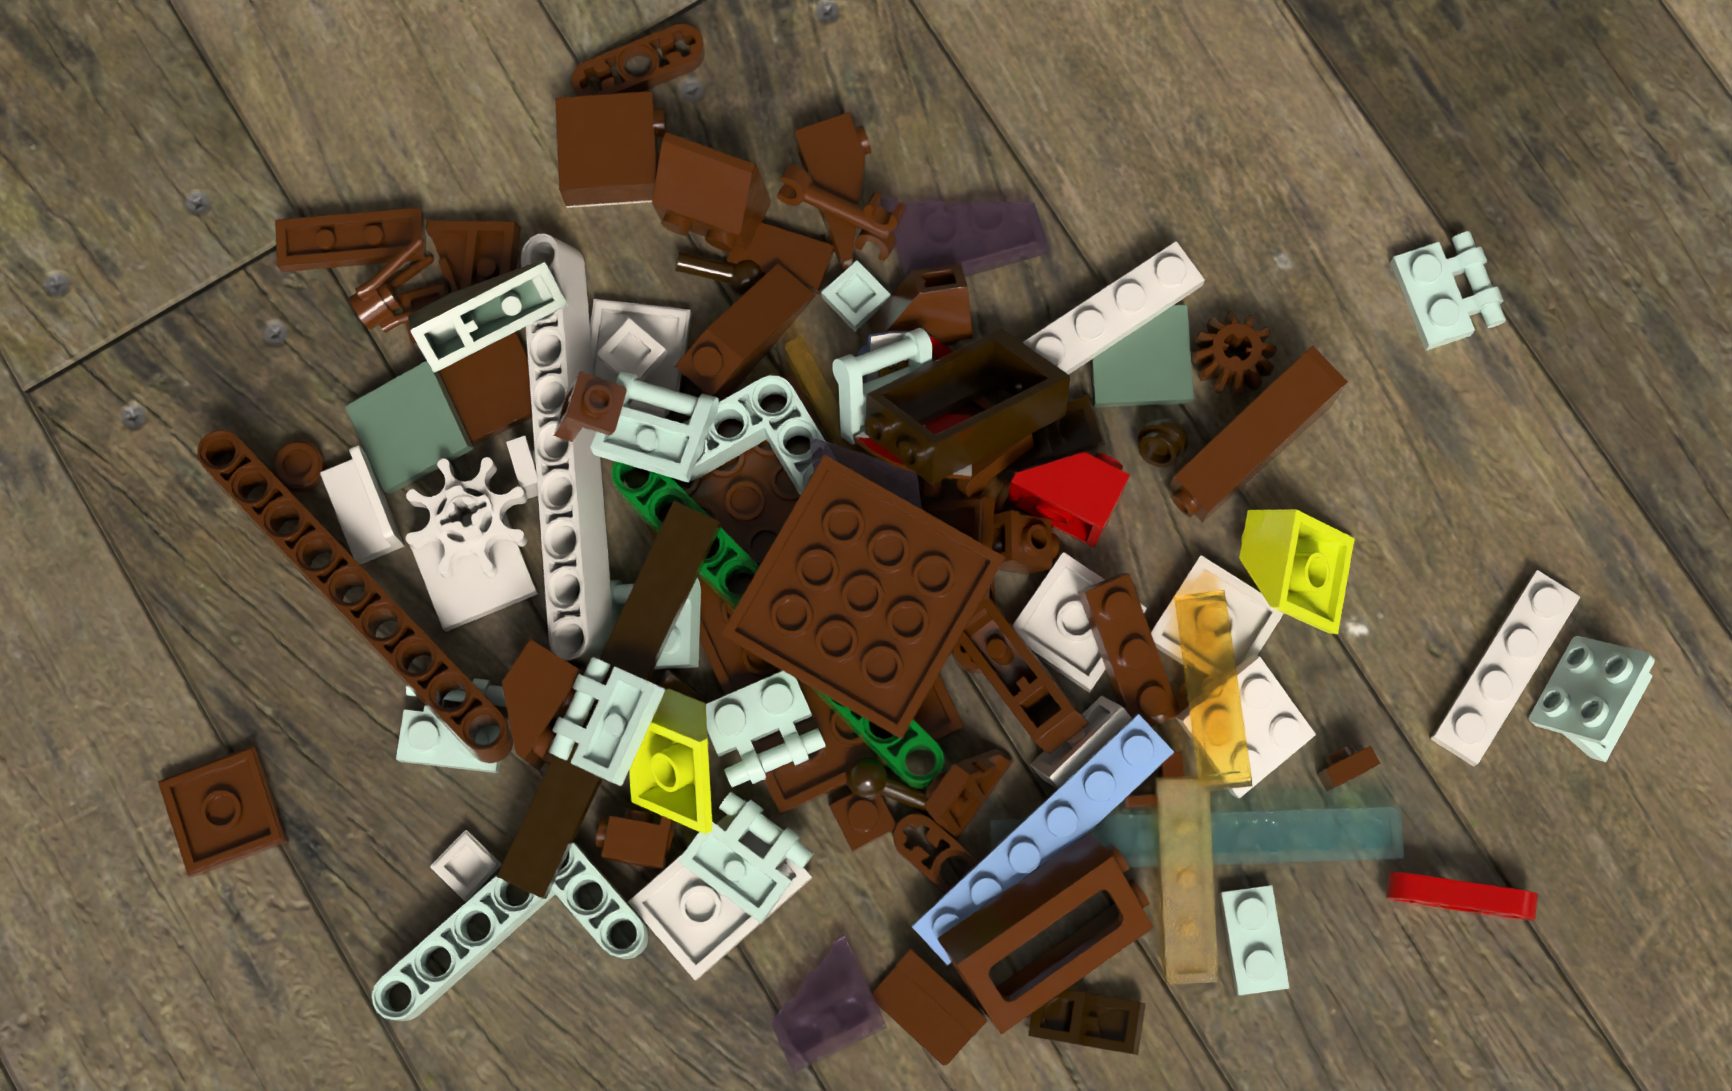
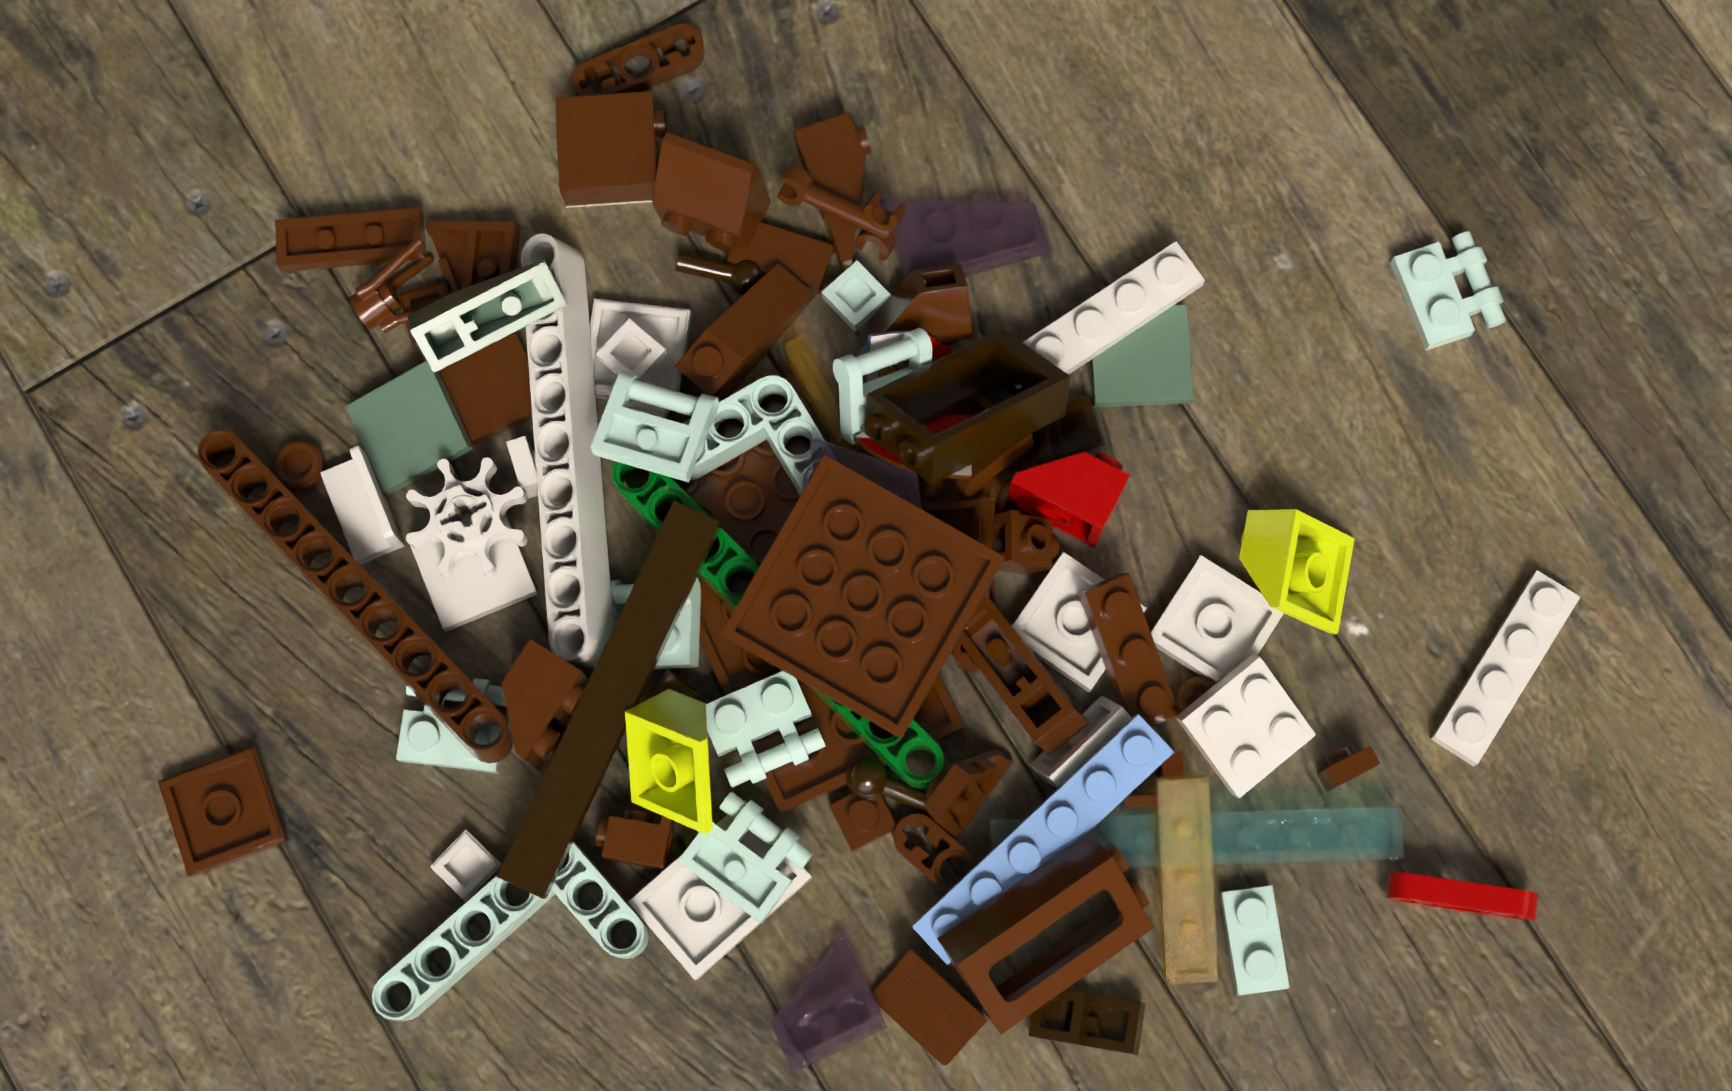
(590, 405): reddish brown bracket -> none
(615, 726): light aqua plate -> none
(1162, 442): dark brown plate -> none
(1213, 691): clear yellow tile -> none
(1234, 337): reddish brown gear -> none
(1257, 435): reddish brown slope -> none
(1593, 694): light aqua bracket -> none

